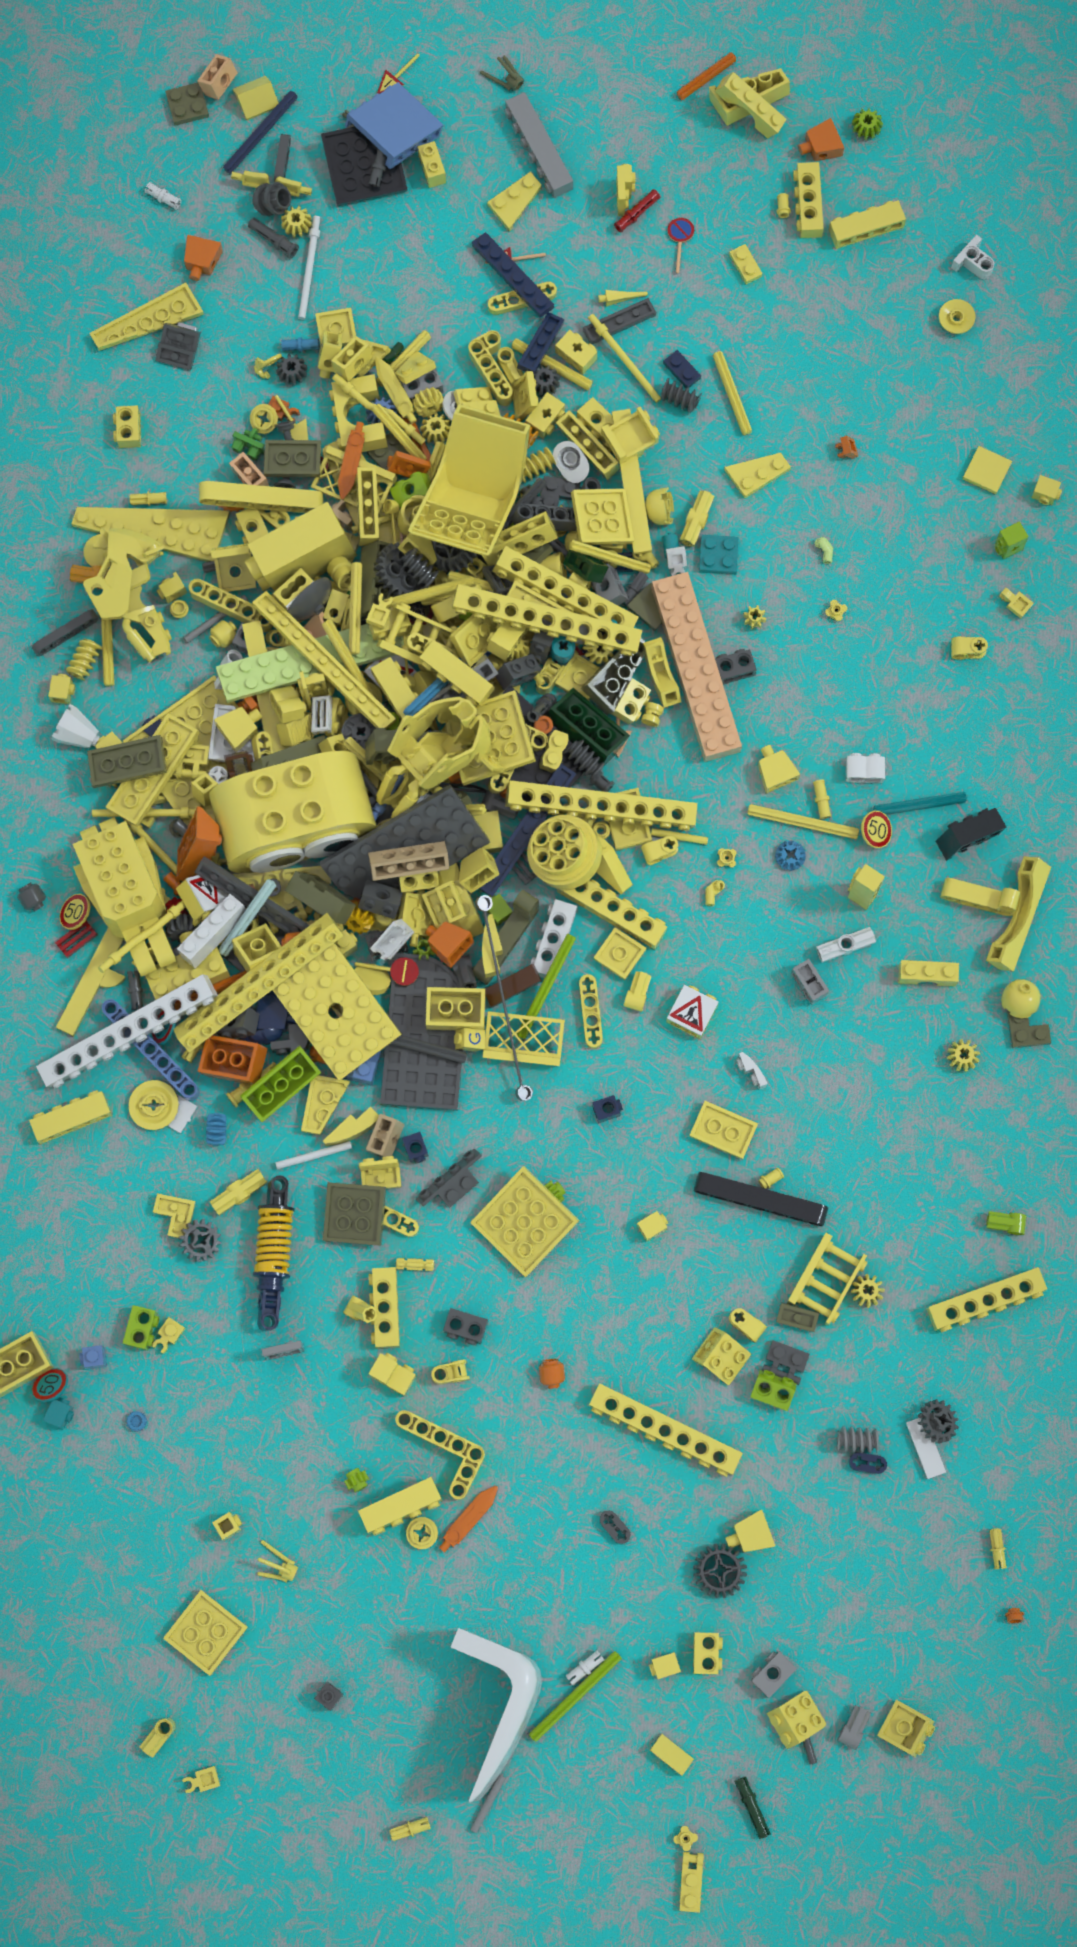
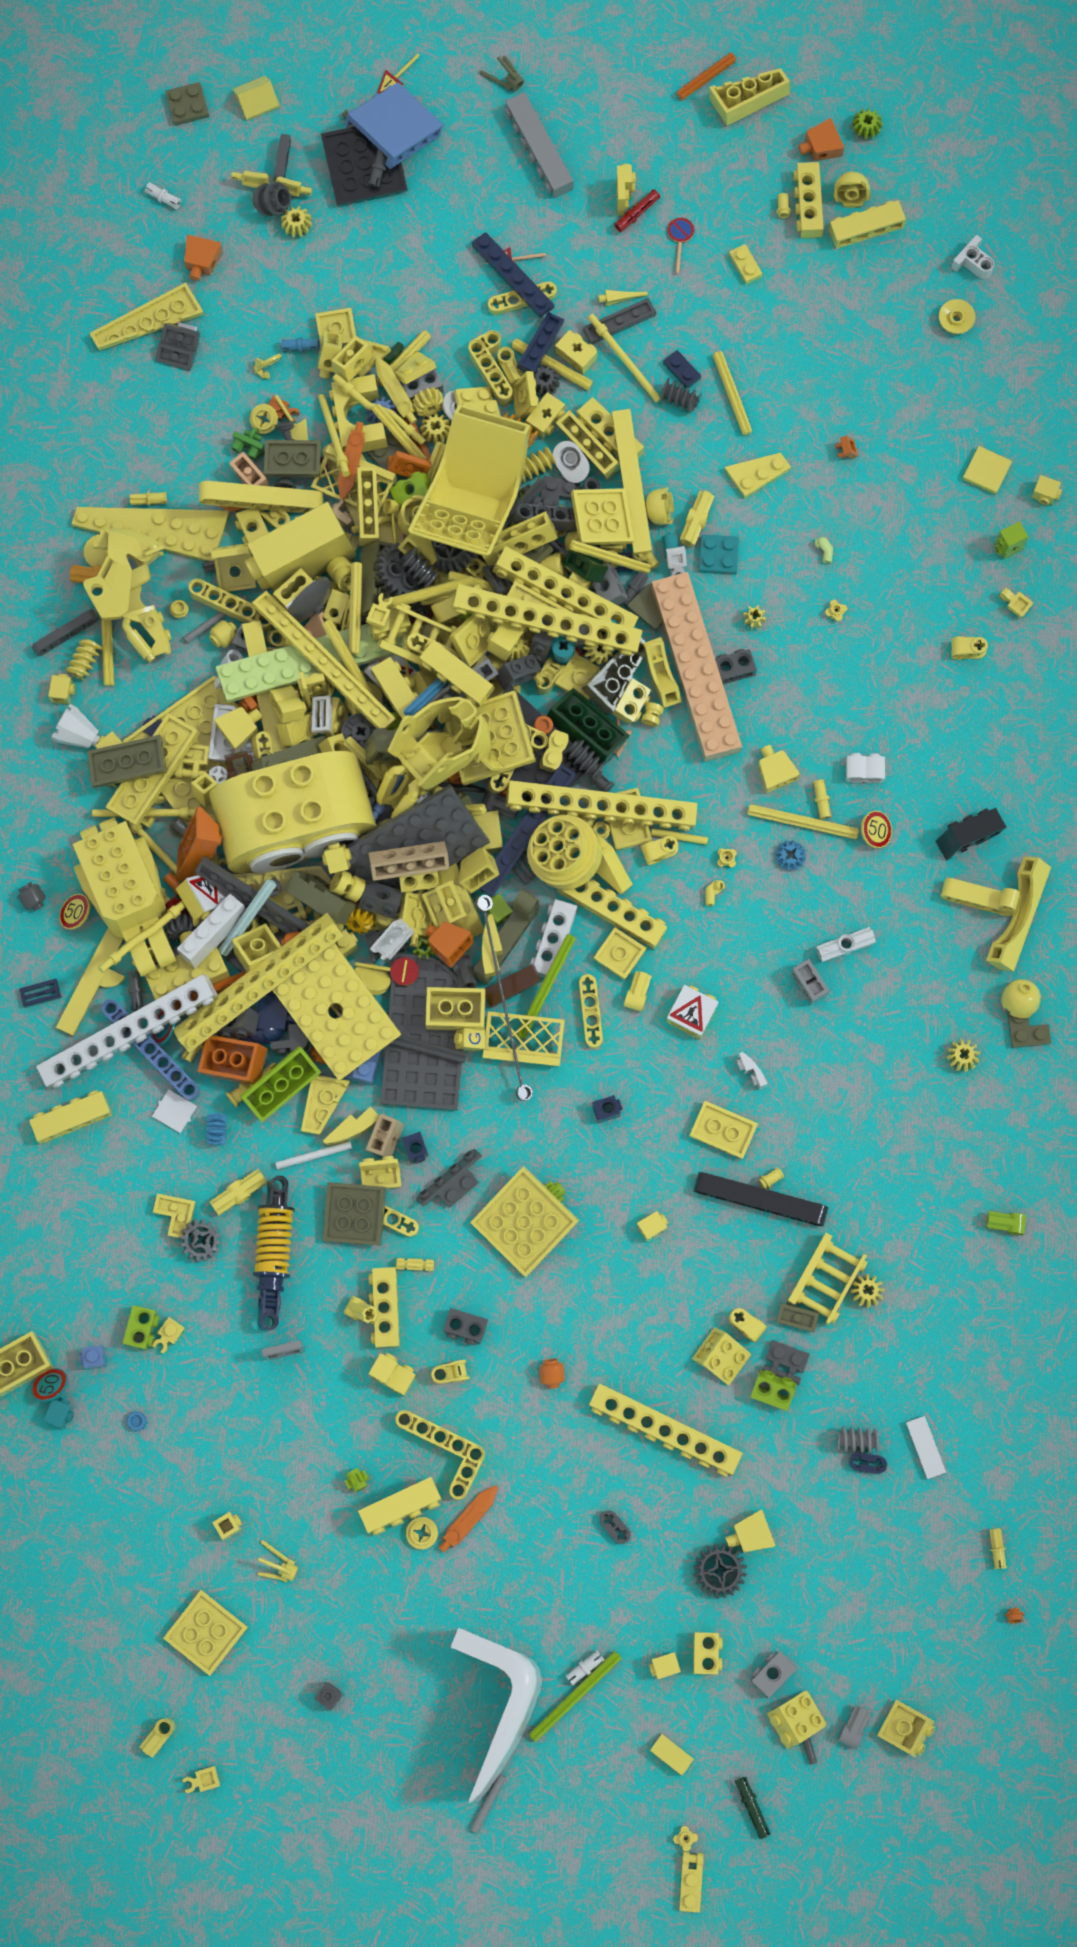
(40, 1000): none -> dark blue tile
(71, 933): red tile -> none
(130, 426): light yellow brick -> none
(145, 1095): light yellow gear -> none
(171, 588): light yellow brick -> none
(217, 76): light nougat brick -> none
(260, 132): dark blue axle -> none
(279, 241): dark grey pin -> none
(291, 363): dark grey gear -> none
(314, 234): white bar -> none
(337, 857): none -> light yellow brick
(341, 459): none -> light yellow bar
(345, 884): none -> light yellow wheel
(410, 1829): light yellow axle -> none
(431, 164): light yellow brick -> none
(513, 200): light yellow wing -> none
(542, 707): dark grey pin -> none
(630, 435): light yellow panel -> none
(736, 91): light yellow arch -> none
(852, 189): none -> light yellow cylinder
(865, 886): light yellow brick -> none
(921, 803): teal axle -> none
(927, 971): light yellow arch -> none
(938, 1421): dark grey gear -> none
(1032, 1278): light yellow brick -> none

